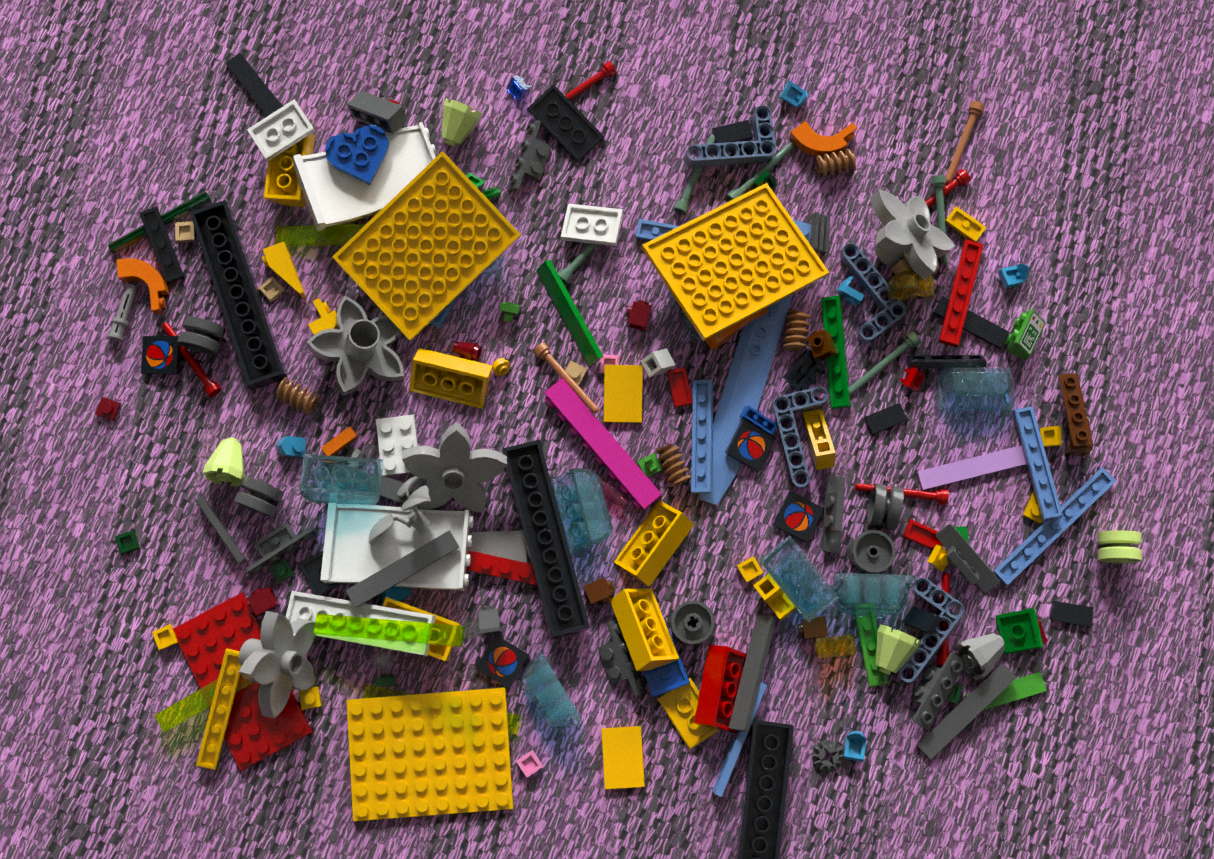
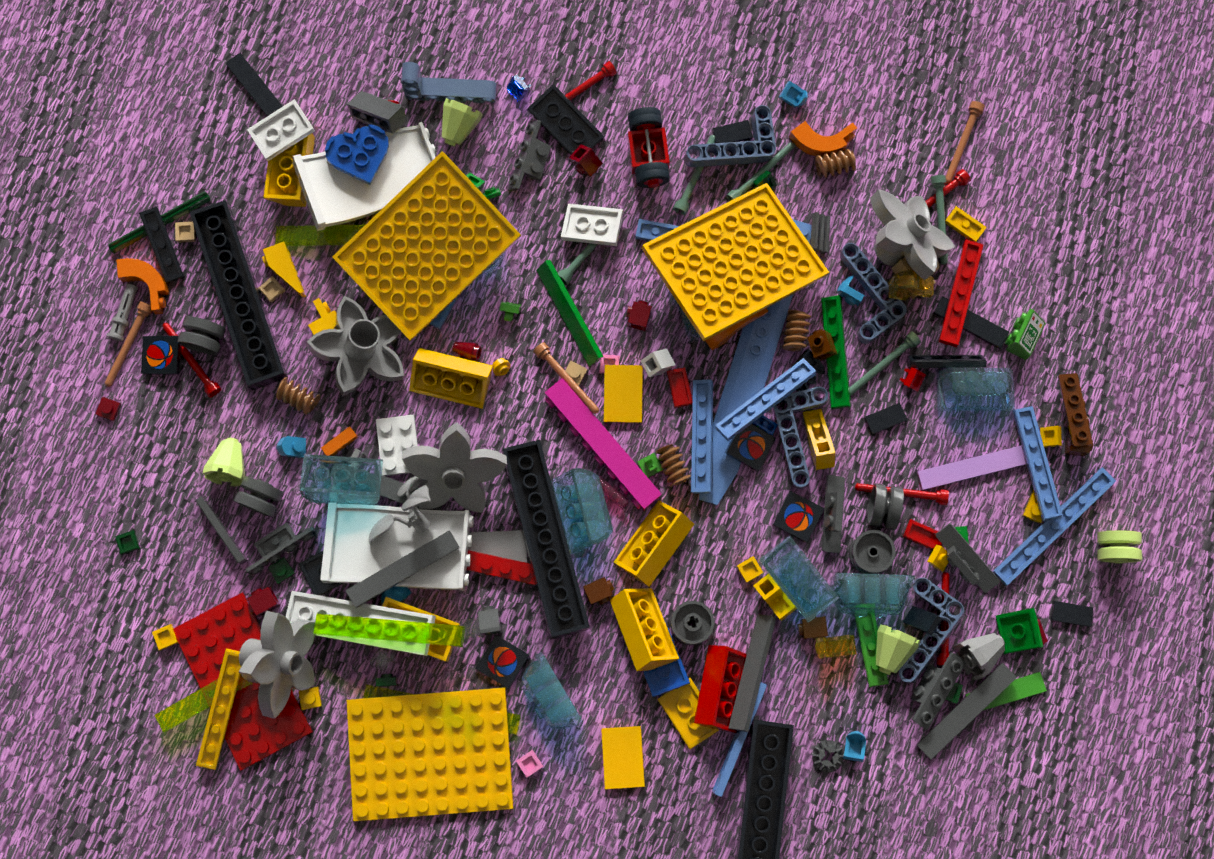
(144, 311): none -> nougat piece
(441, 88): none -> sand blue beam
(585, 160): none -> dark red brick
(619, 661): dark grey bracket -> none
(648, 147): none -> brick
(765, 399): none -> medium blue plate
(1014, 275): dark azure plate -> none

